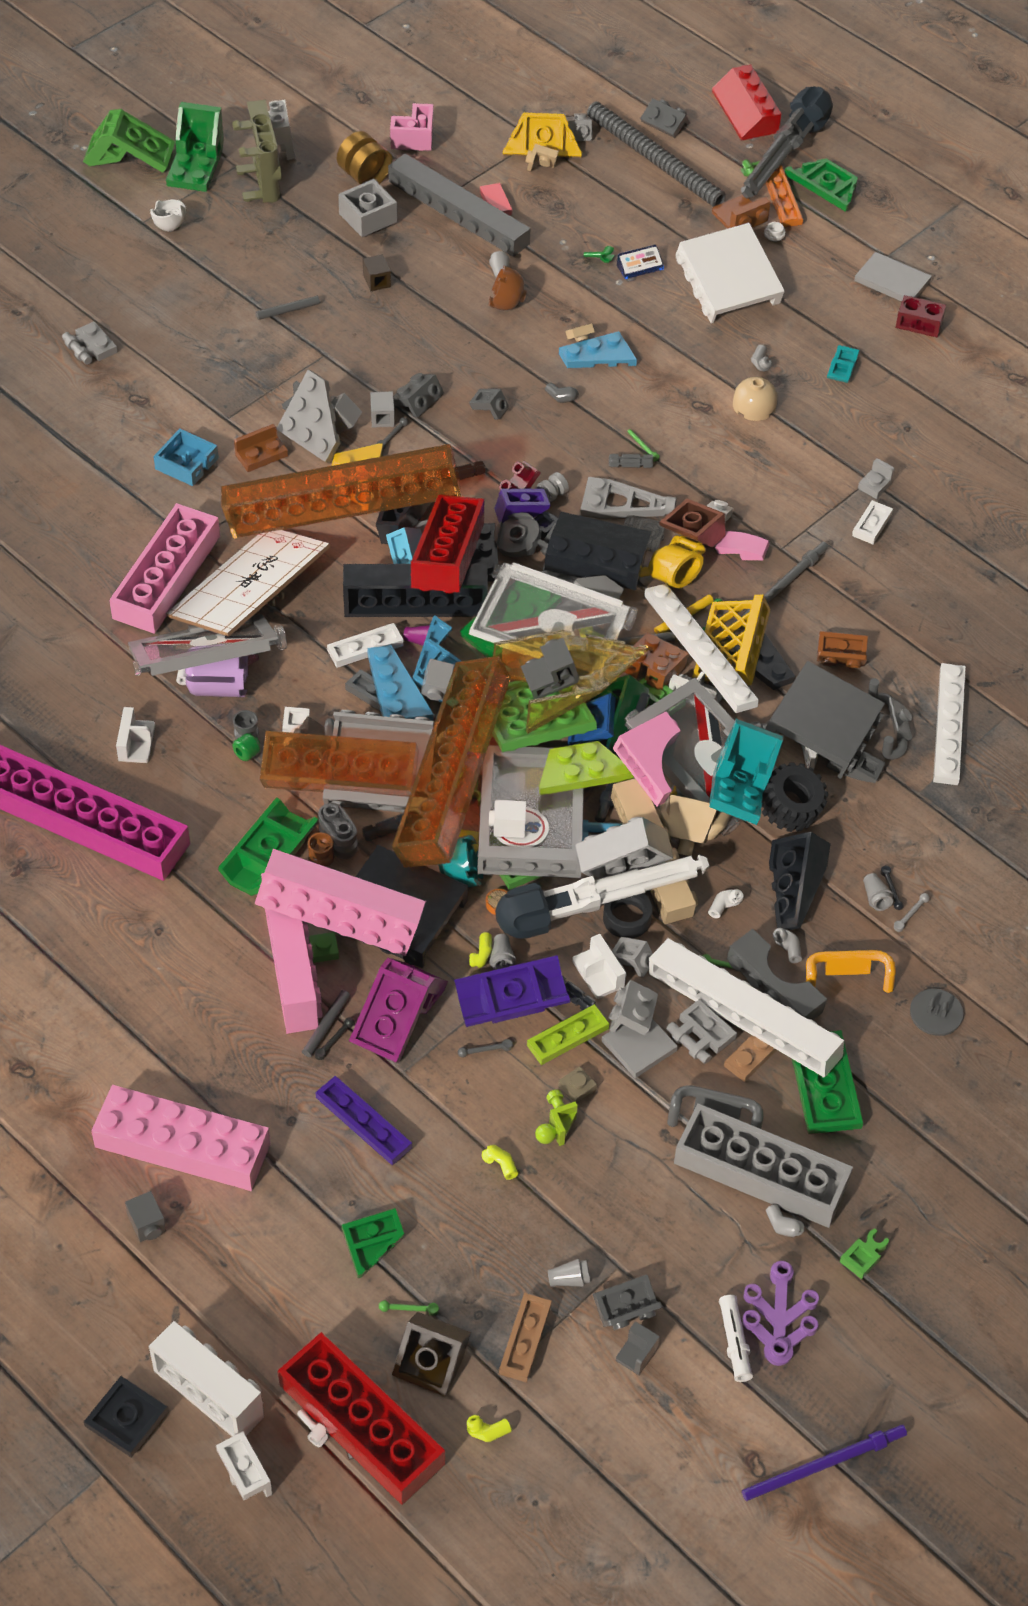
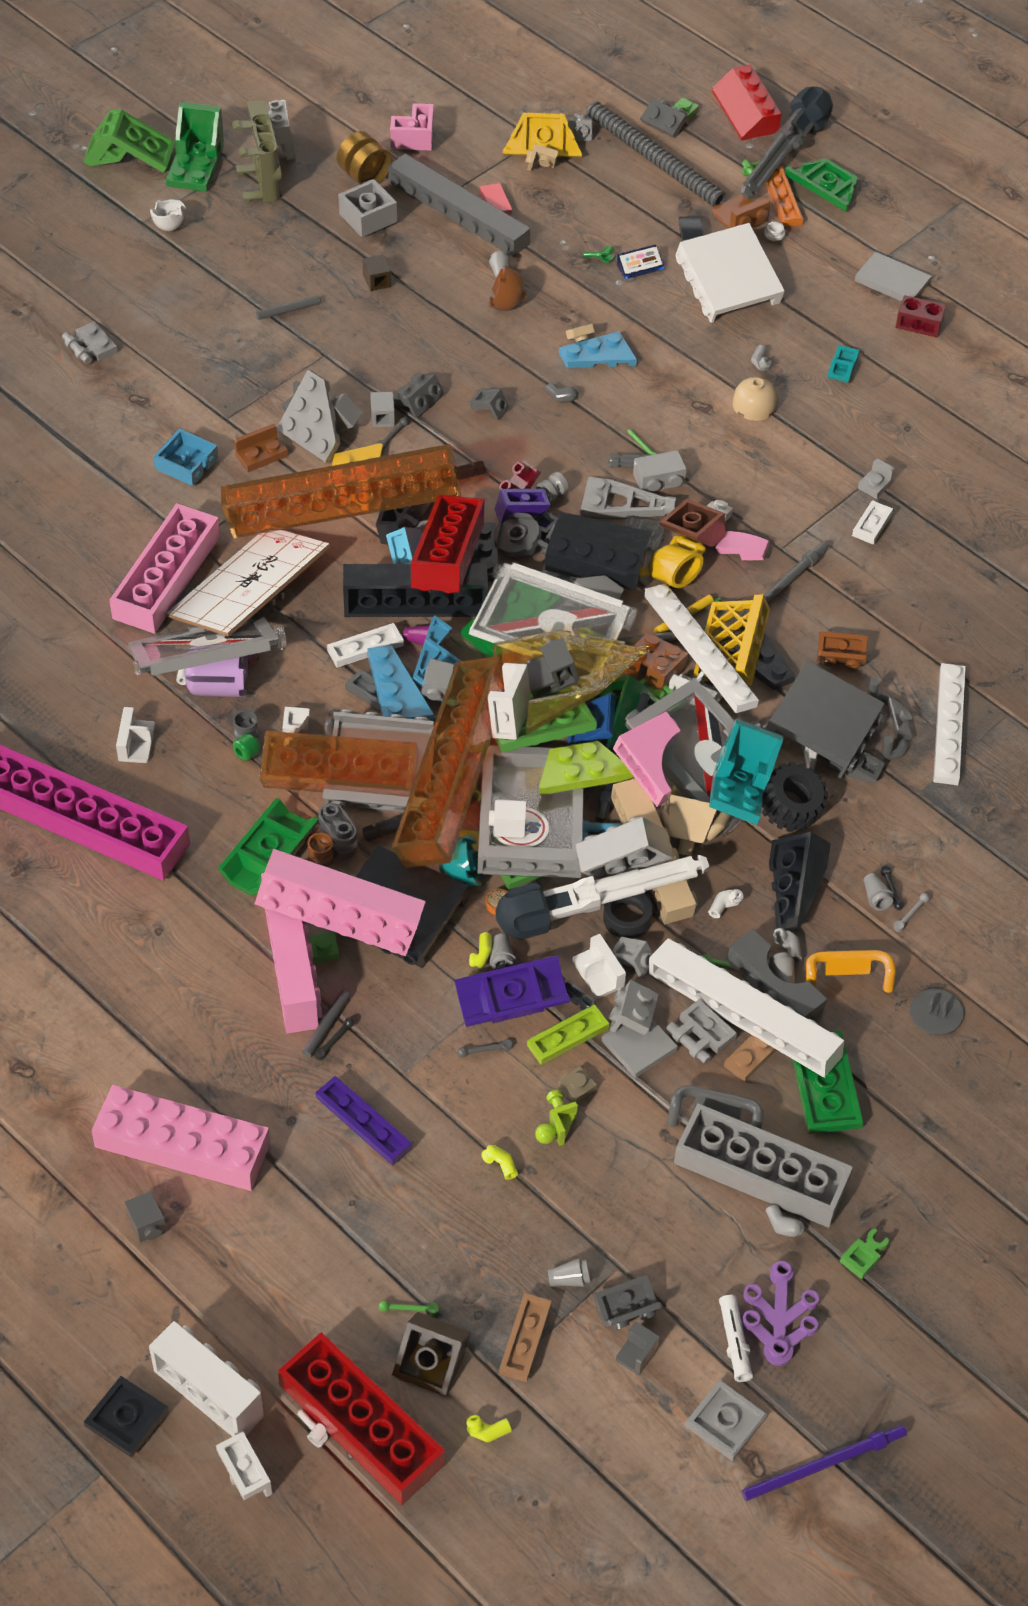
(372, 1239): green wing -> none
(394, 1007): magenta bracket -> none
(510, 707): none -> white panel
(659, 471): none -> light grey brick
(688, 106): none -> bright green plate
(690, 227): none -> black slope
(726, 1420): none -> light grey tile
(783, 967): none -> light grey cone

